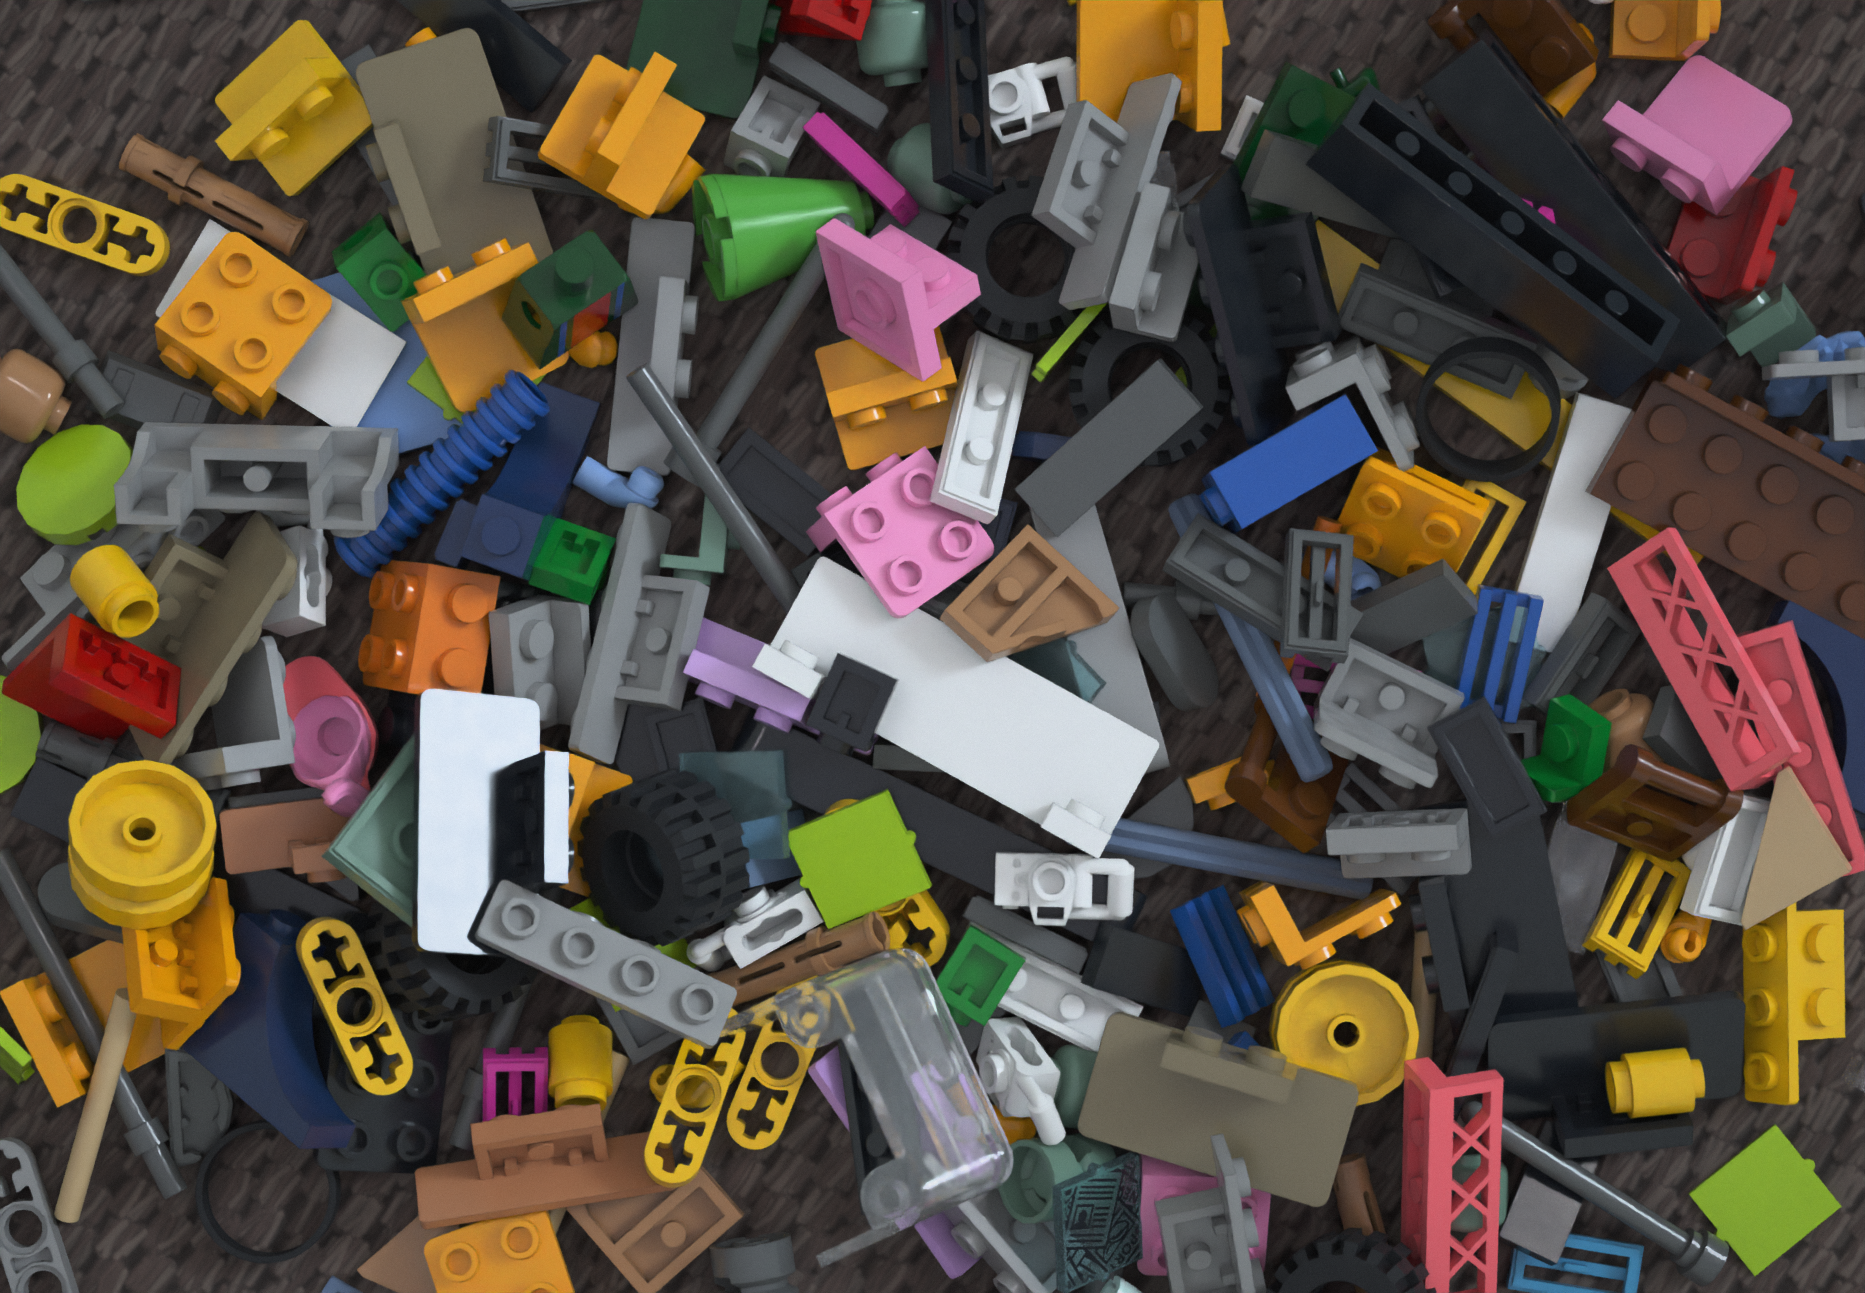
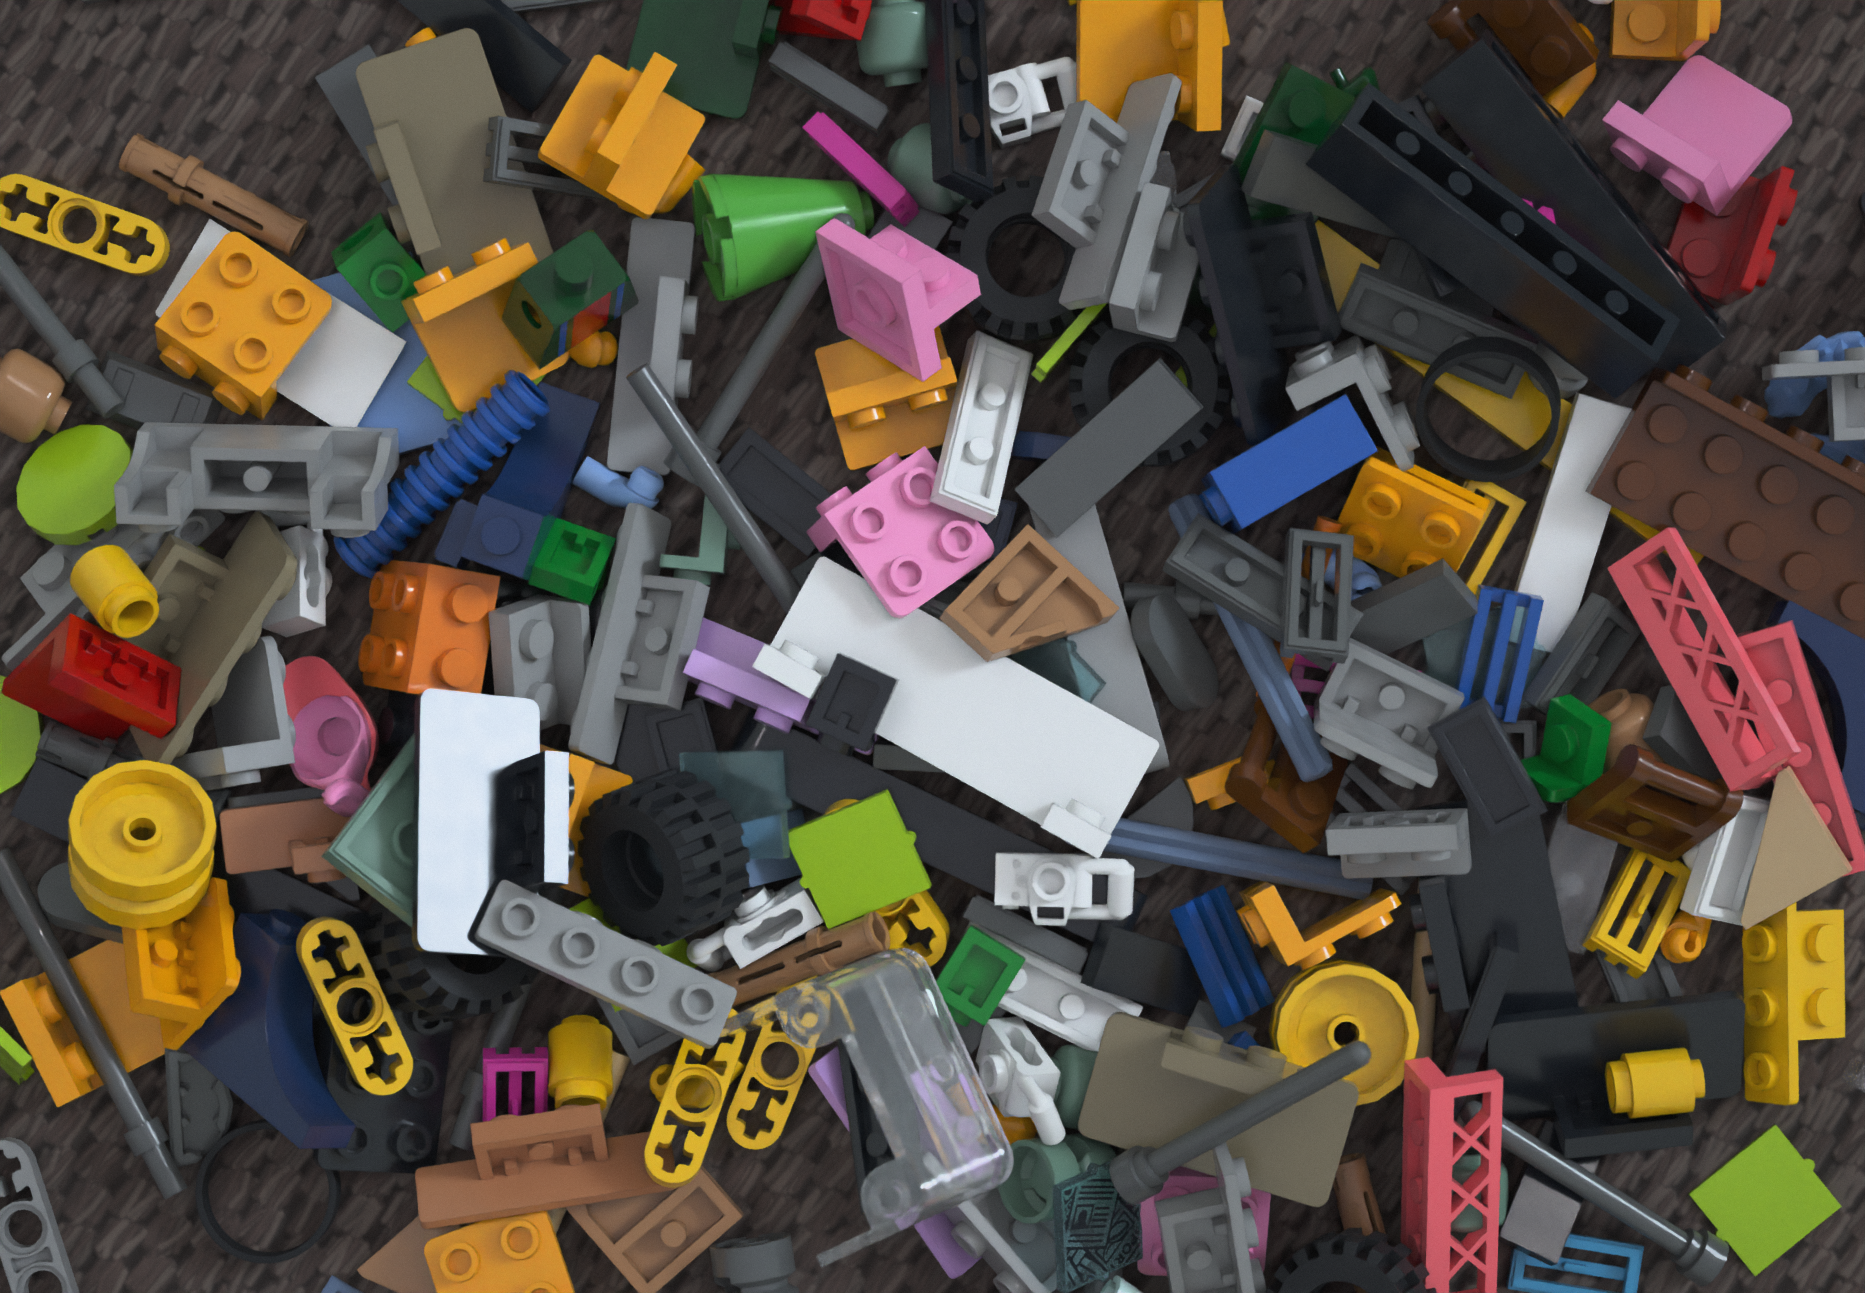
(96, 1109): tan bar -> none
(293, 109): yellow bracket -> none
(769, 130): light grey bracket -> none
(1142, 1171): none -> dark grey piece
(1768, 325): sand green bracket -> none

